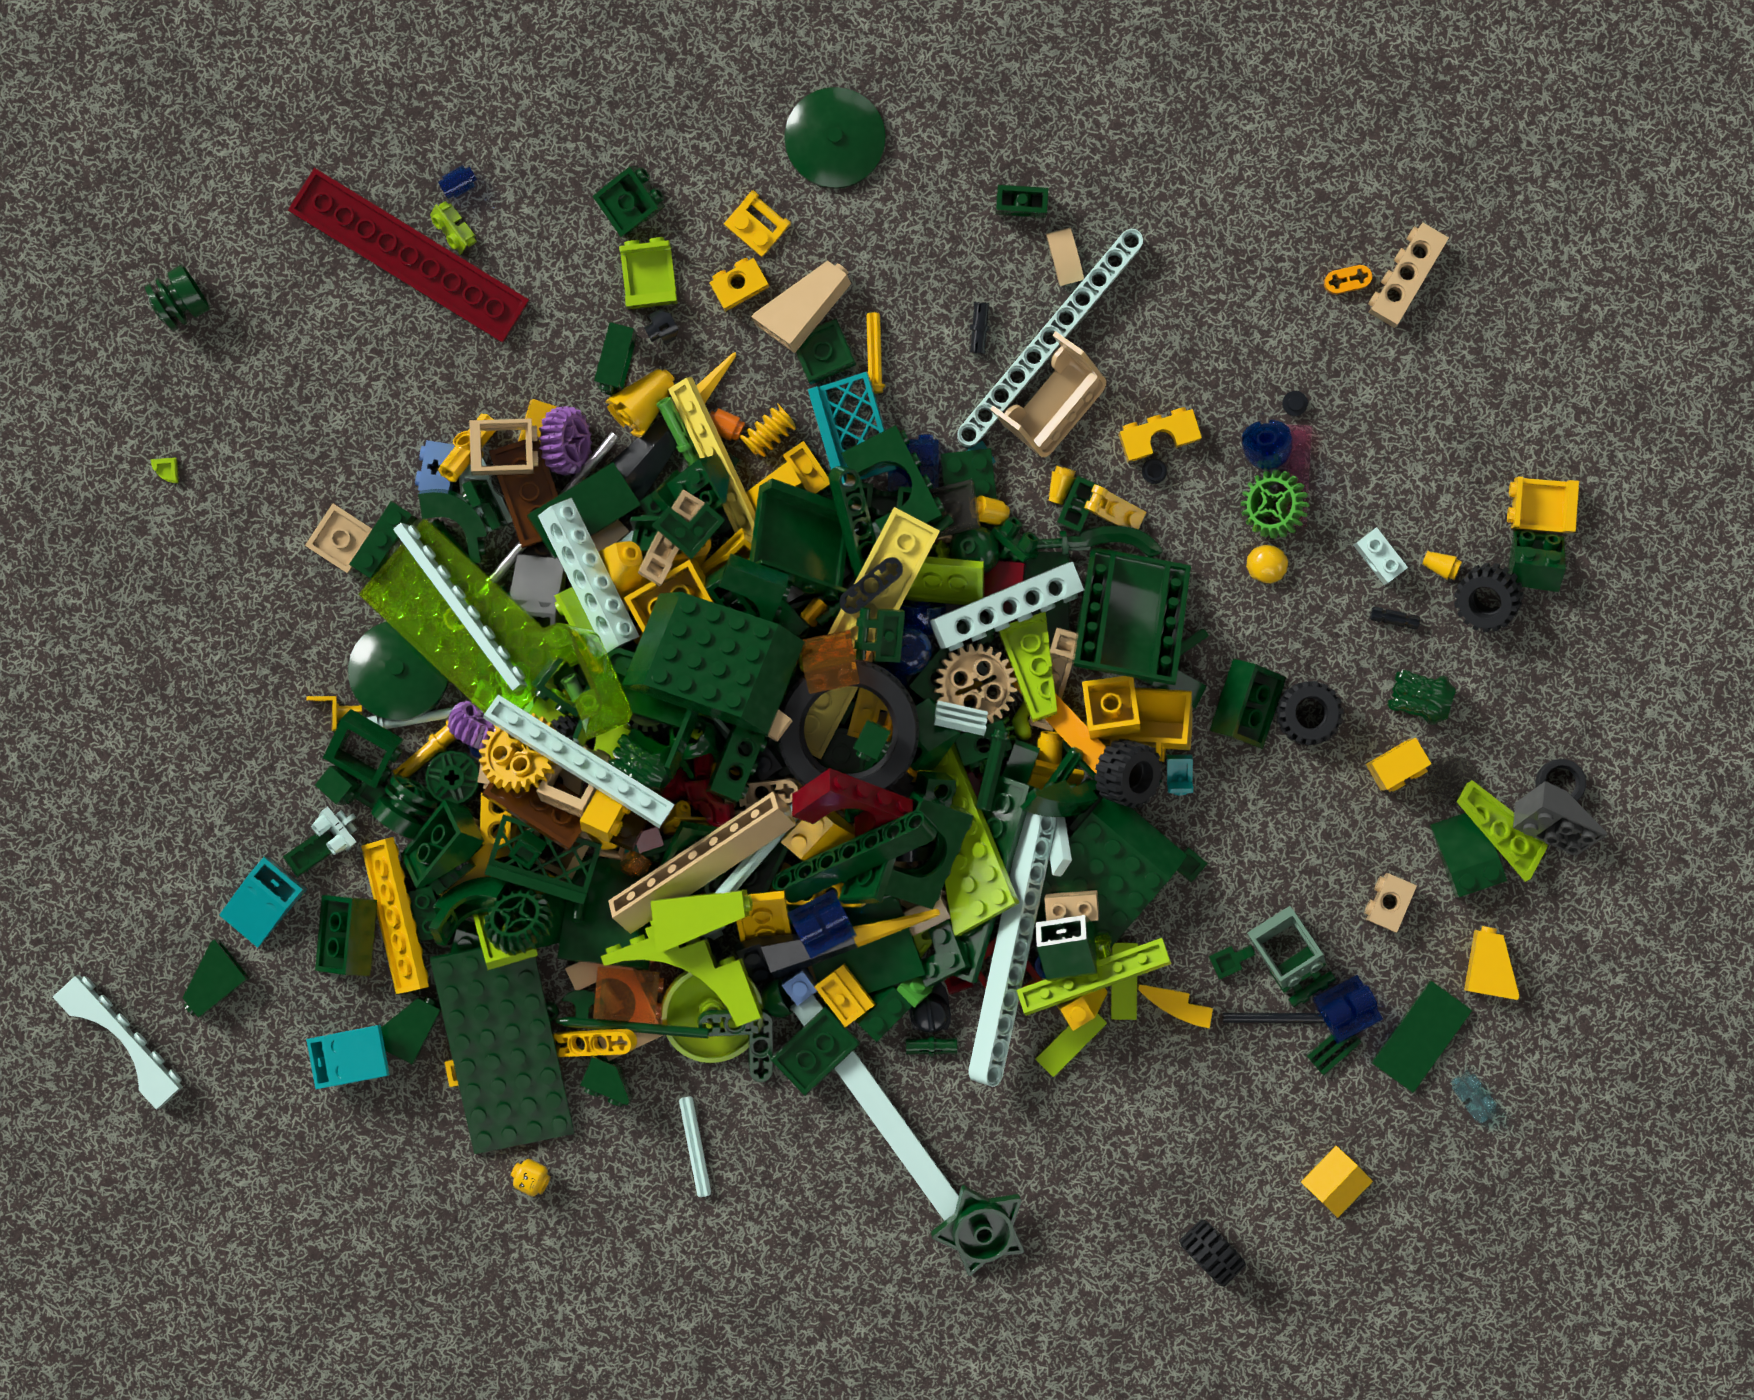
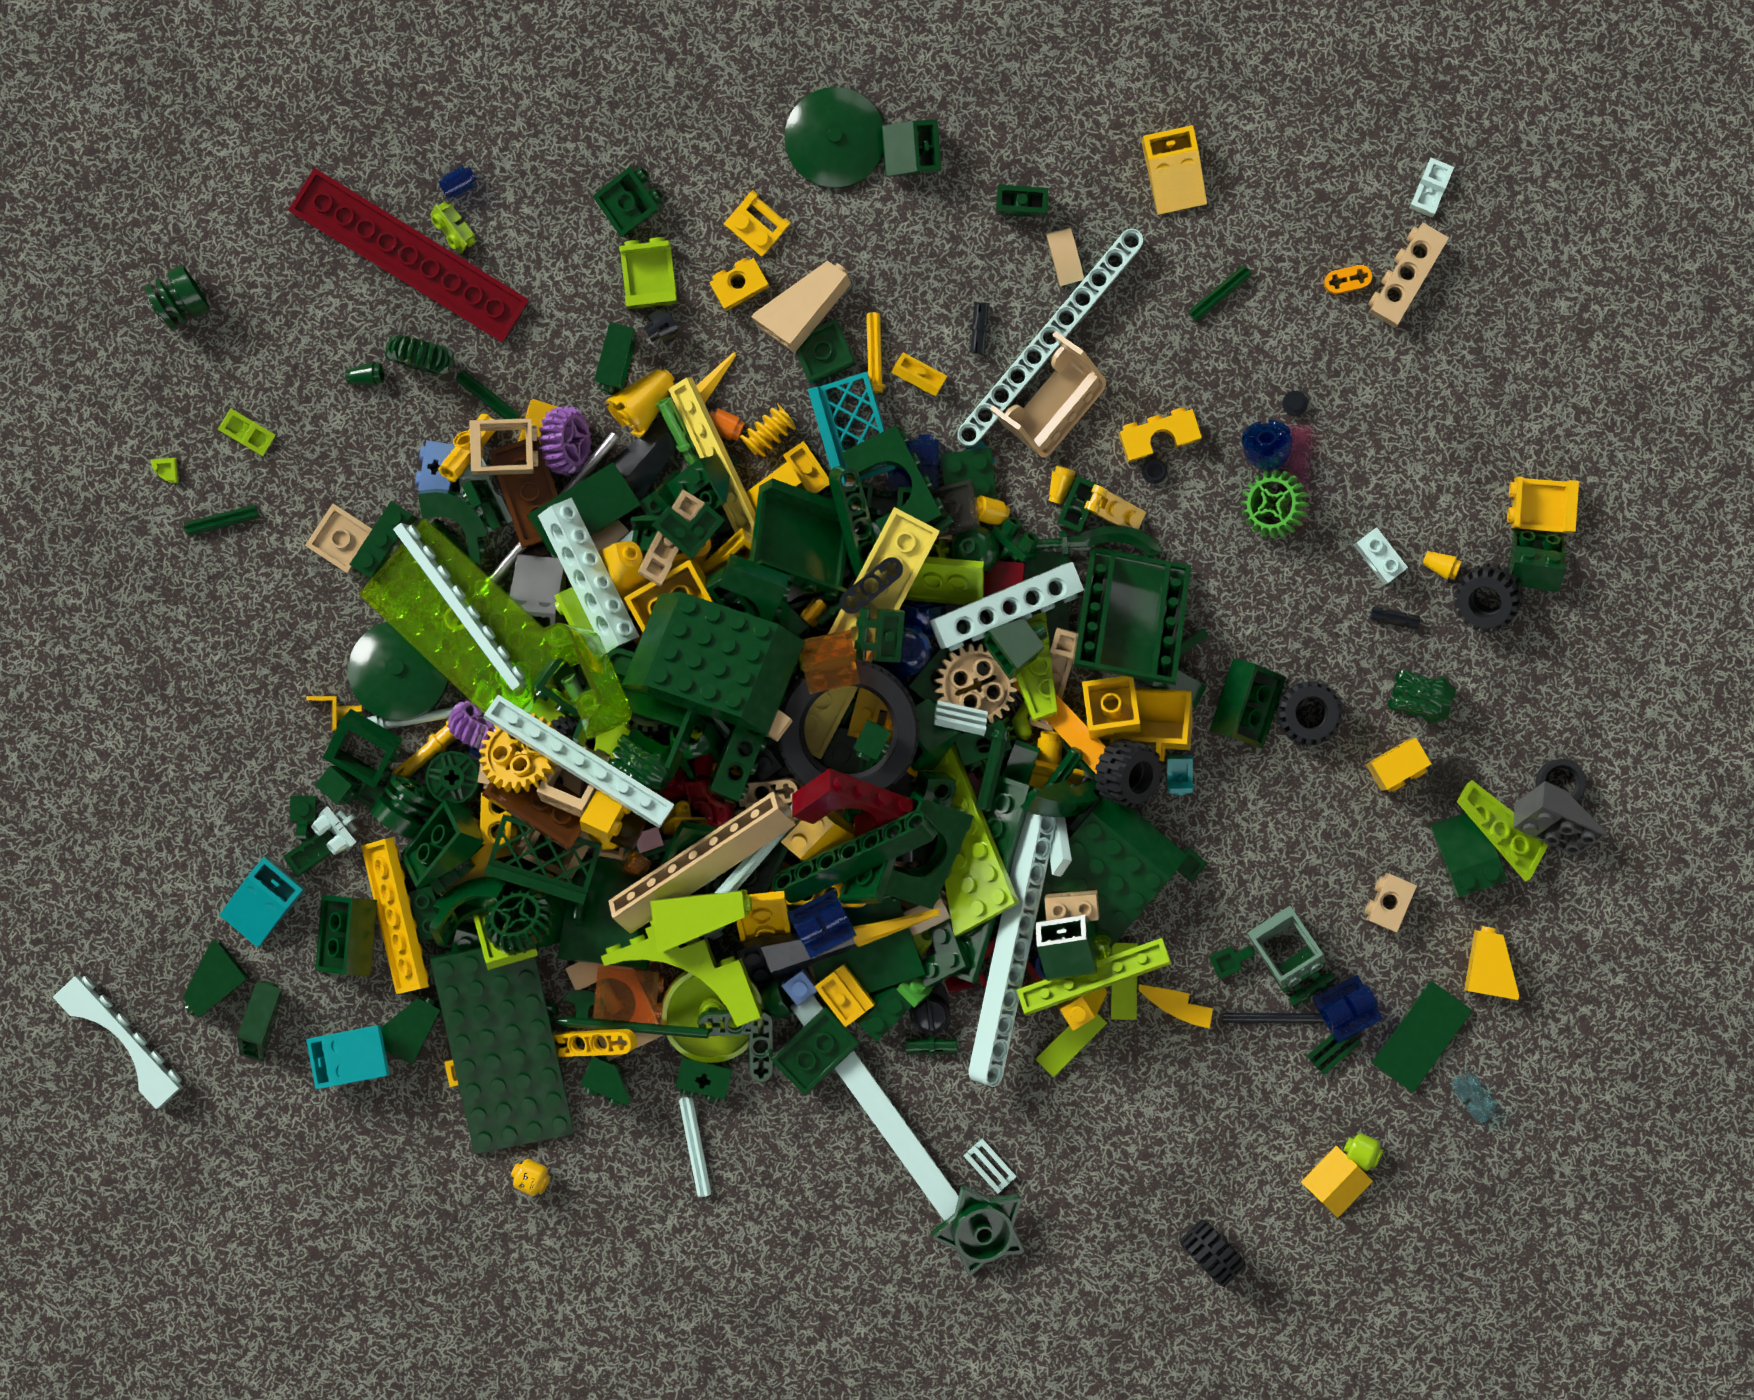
(221, 520): none -> dark green axle
(246, 432): none -> lime slope
(259, 1020): none -> dark green slope
(303, 810): none -> dark green plate
(366, 374): none -> dark green cone
(419, 354): none -> dark green gear
(486, 396): none -> dark green axle
(527, 849): dark green slope -> none
(718, 1074): none -> dark green brick
(911, 148): none -> dark green slope
(919, 374): none -> yellow plate
(1004, 1182): none -> light aqua tile
(1015, 645): none -> dark green torso
(1174, 169): none -> yellow slope
(1220, 293): none -> dark green axle
(1267, 564): yellow hair -> none
(1364, 1151): none -> lime head
(1431, 187): none -> light aqua slope

